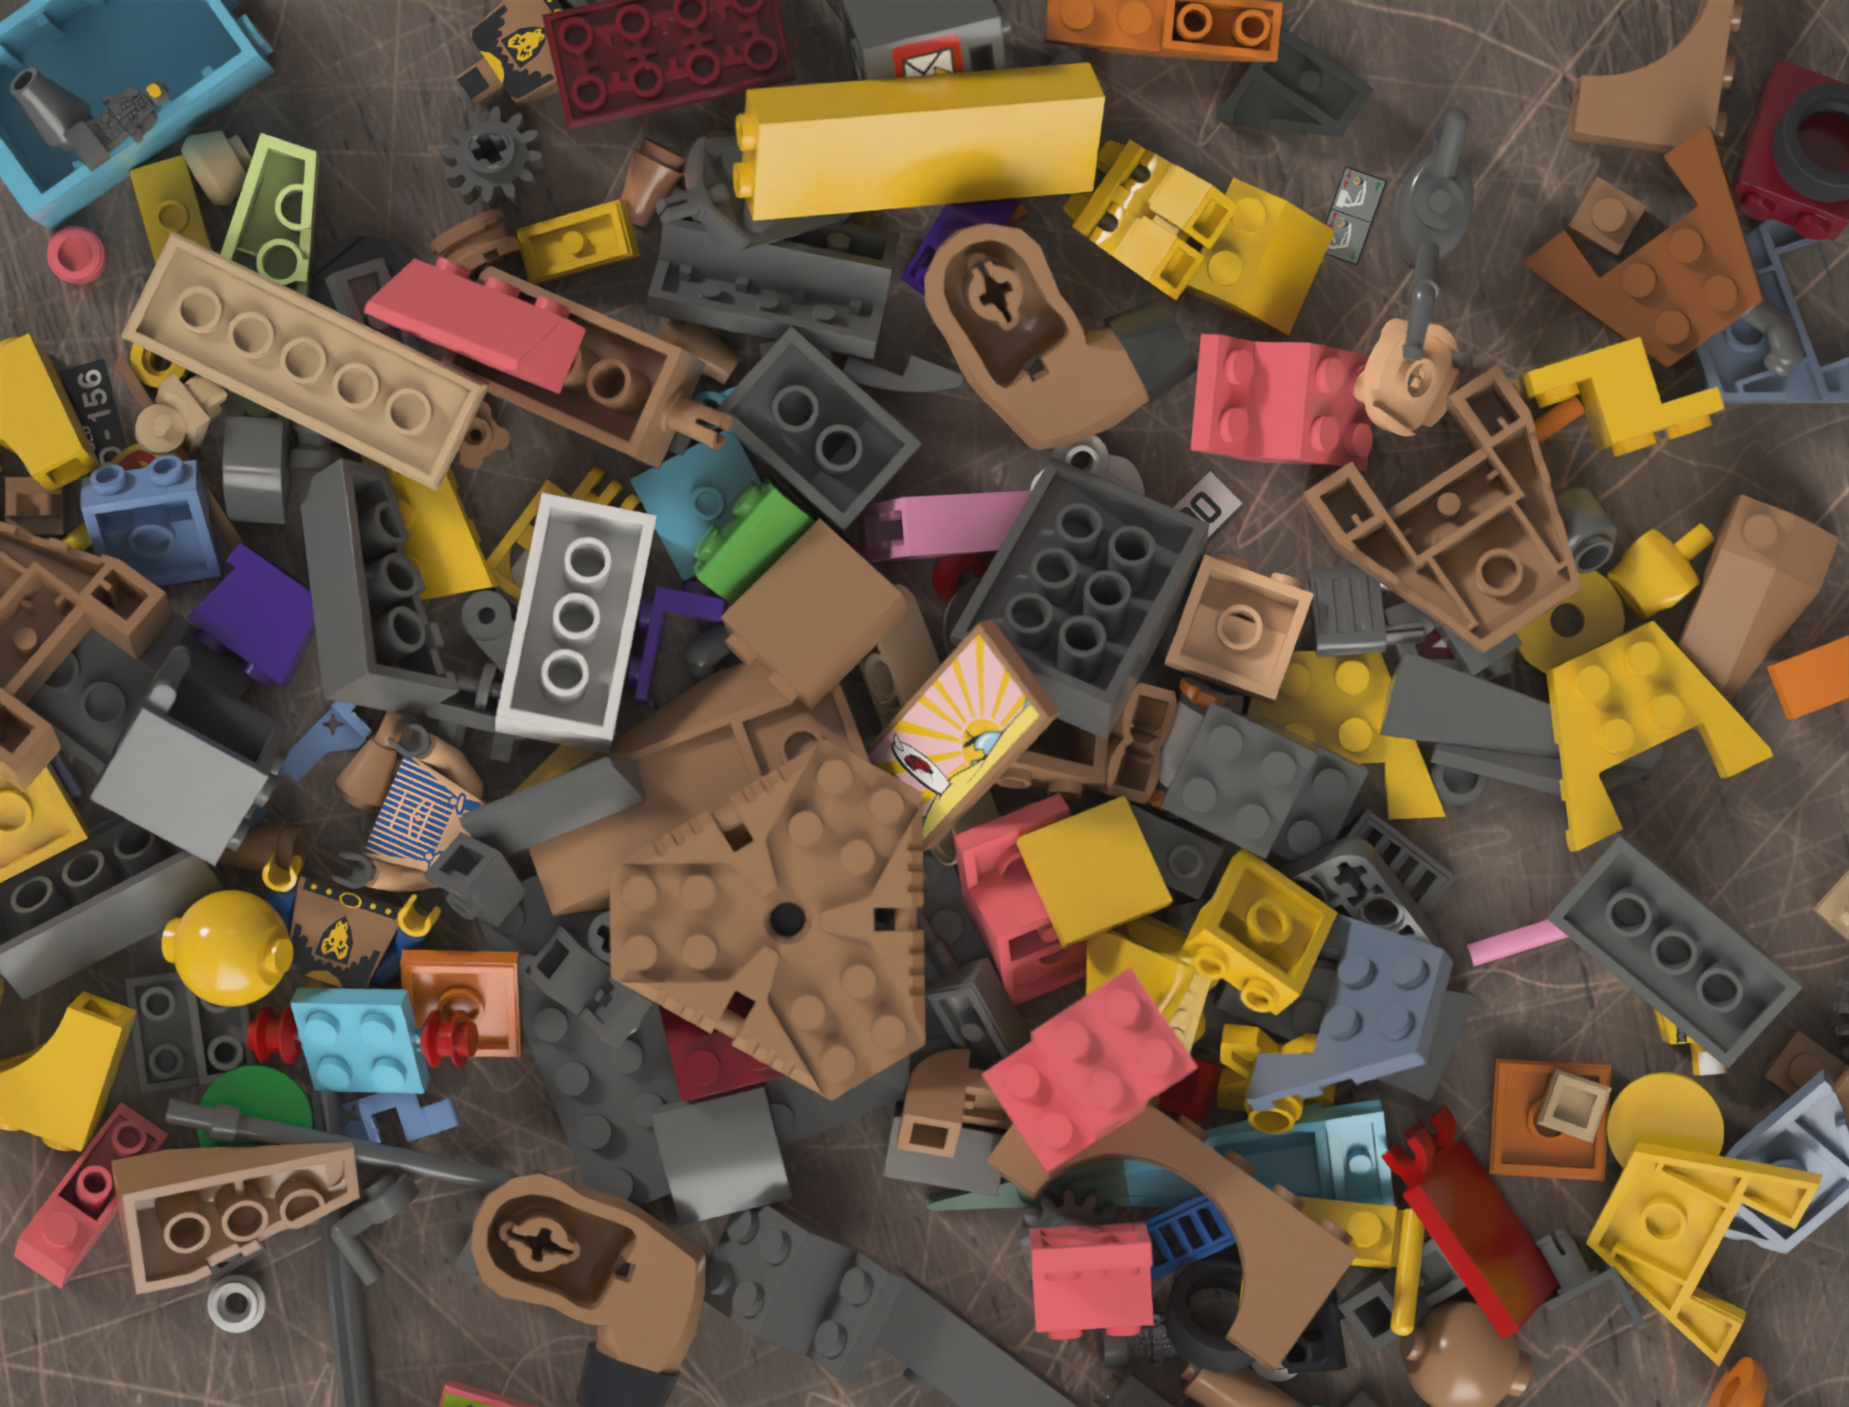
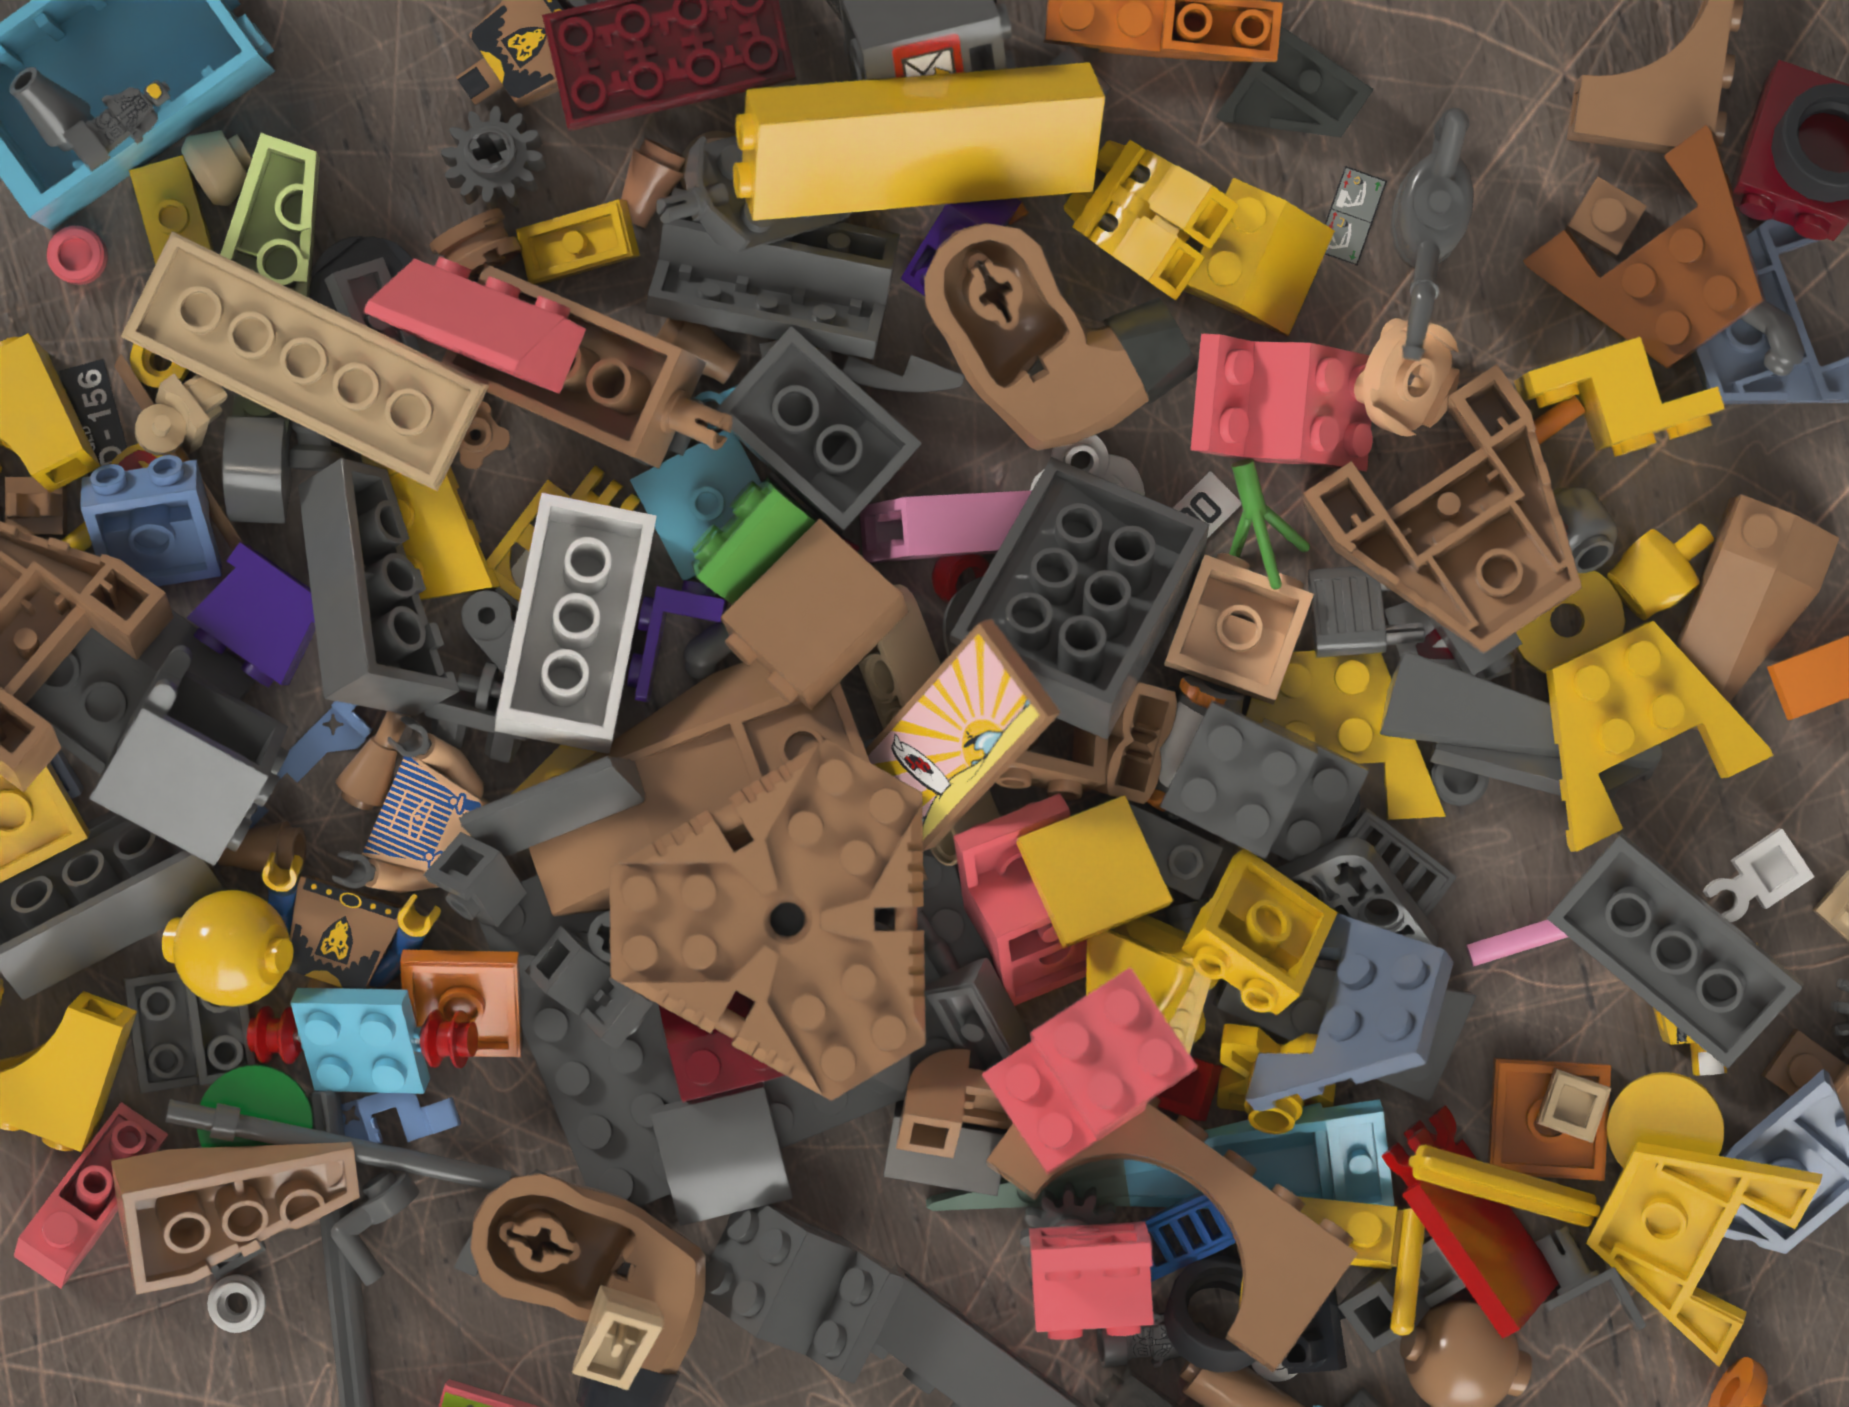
(617, 1337): none -> tan slope
(1255, 512): none -> bright green plant
(1504, 1186): none -> yellow axle
(1765, 872): none -> white plate

